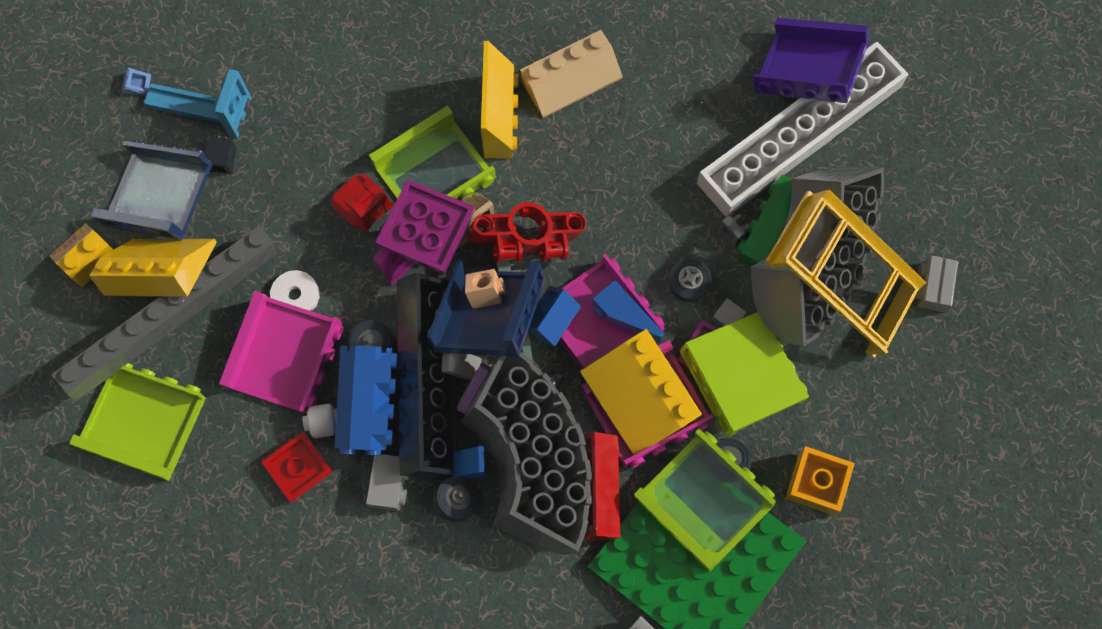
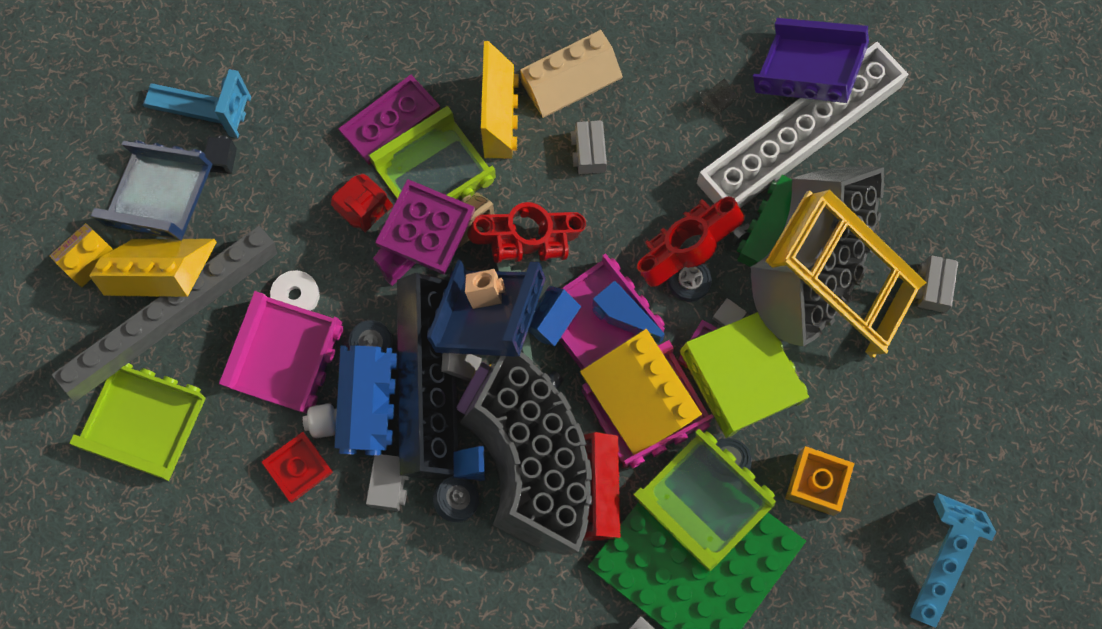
(136, 82): medium blue slope -> none
(389, 117): none -> magenta plate
(590, 147): none -> light grey brick
(710, 222): none -> red piece
(965, 528): none -> dark azure bracket

